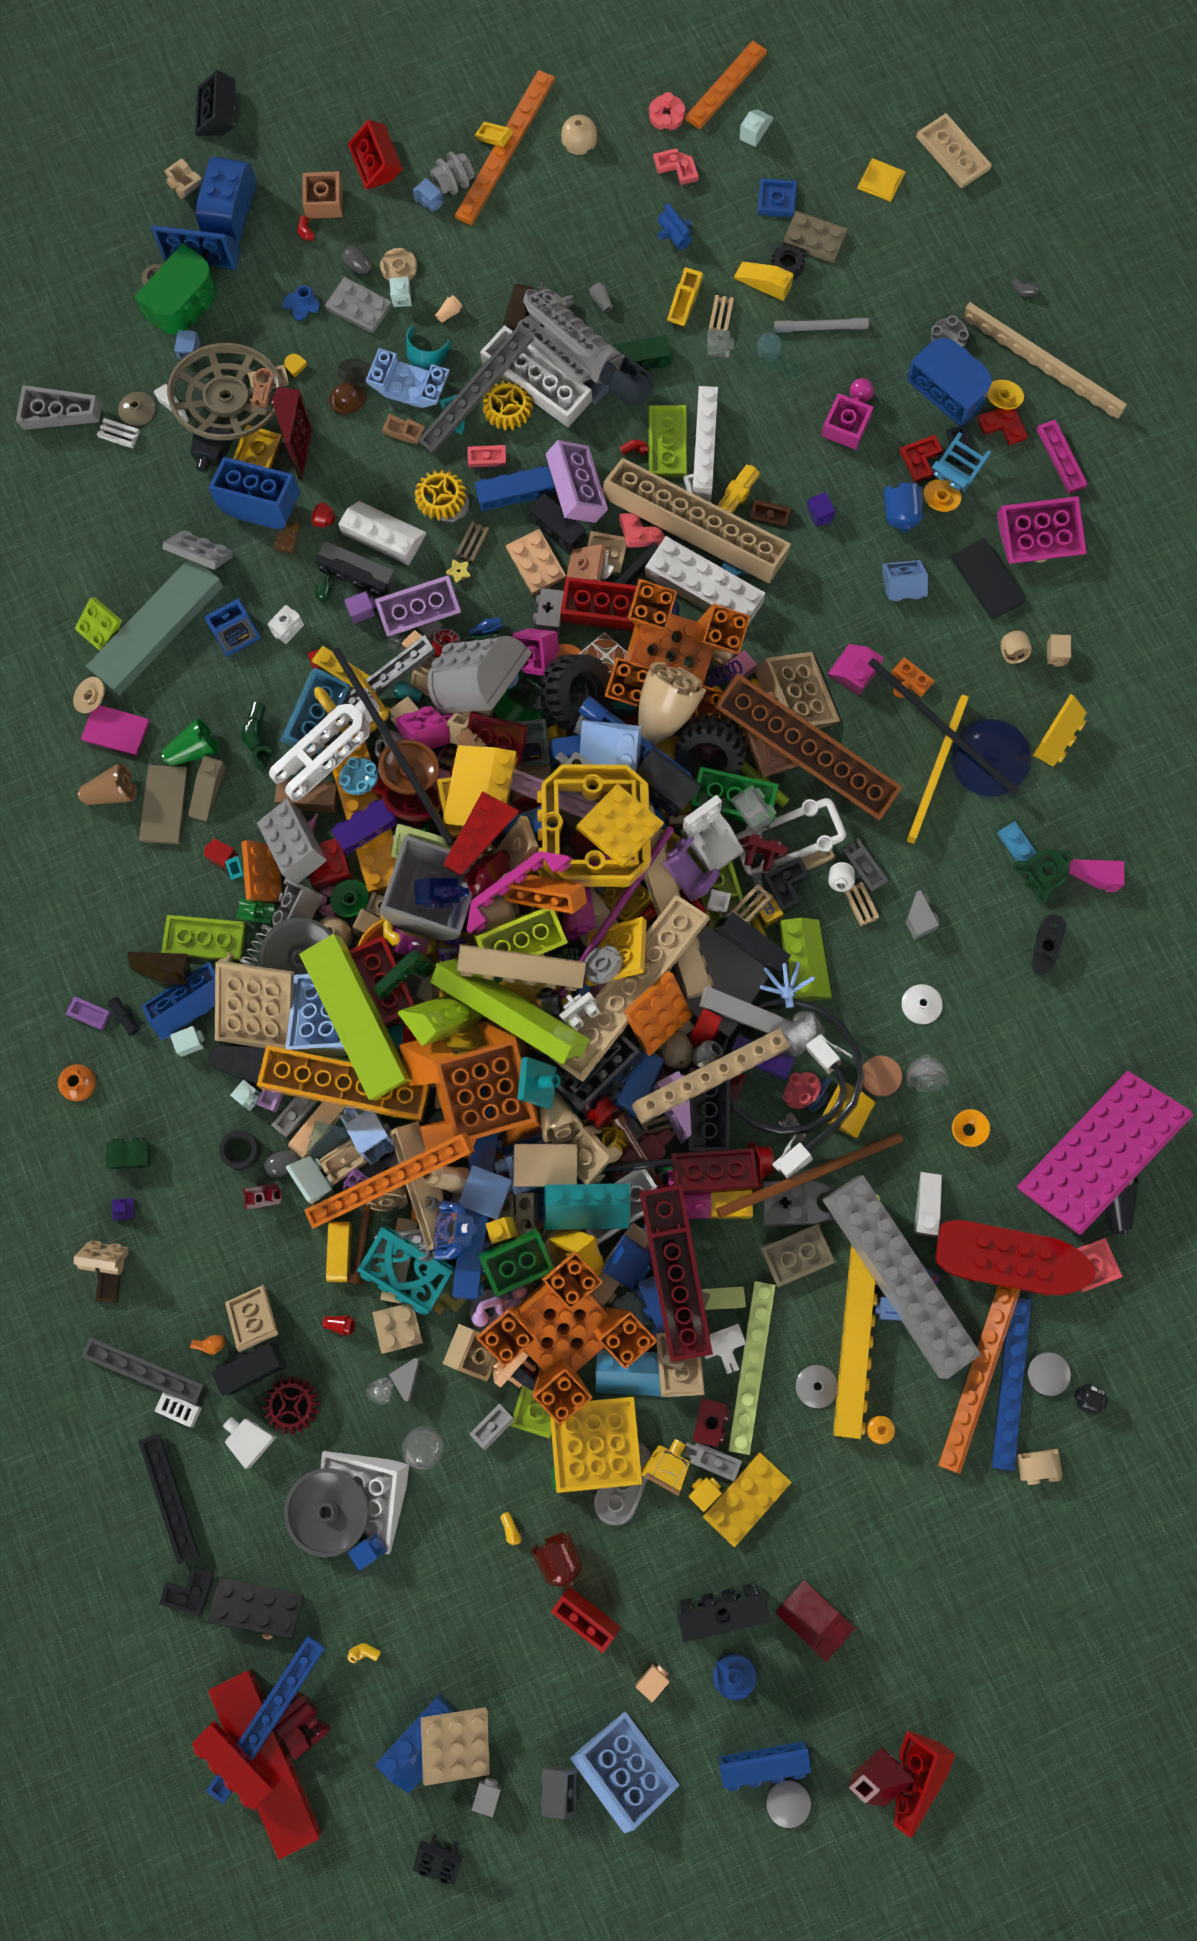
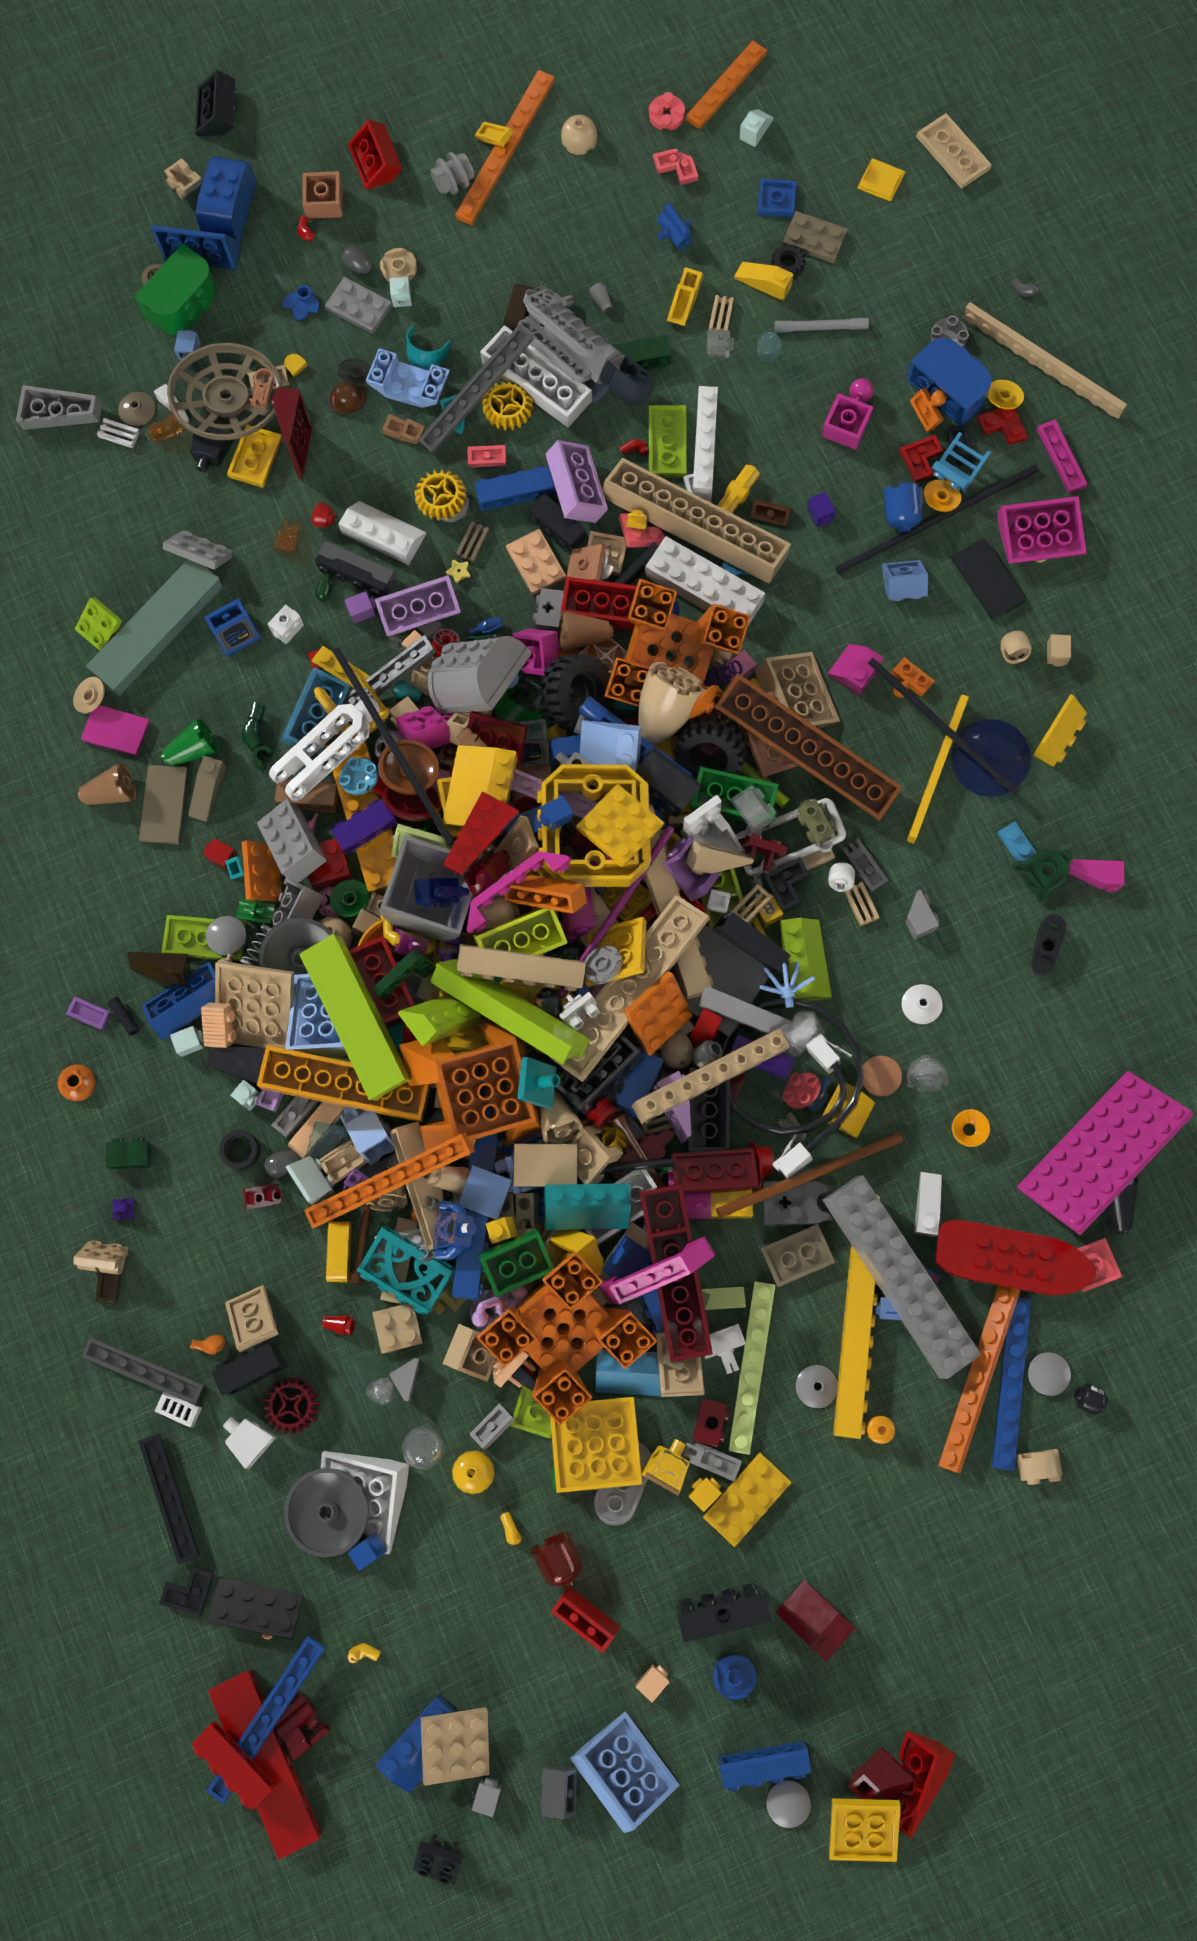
(165, 429): none -> clear orange plate
(218, 1025): none -> light nougat brick
(226, 935): none -> light grey dish
(254, 493): blue brick -> none
(428, 195): medium blue brick -> none
(448, 309): light nougat cone -> none
(481, 1477): none -> yellow cylinder
(556, 813): none -> blue brick
(582, 631): none -> medium nougat cone
(637, 520): none -> yellow plate
(658, 1274): none -> dark pink slope
(704, 702): none -> orange dish
(714, 859): none -> tan slope
(819, 828): none -> olive brick
(864, 1830): none -> yellow plate
(927, 407): none -> orange plate
(936, 519): none -> black piece

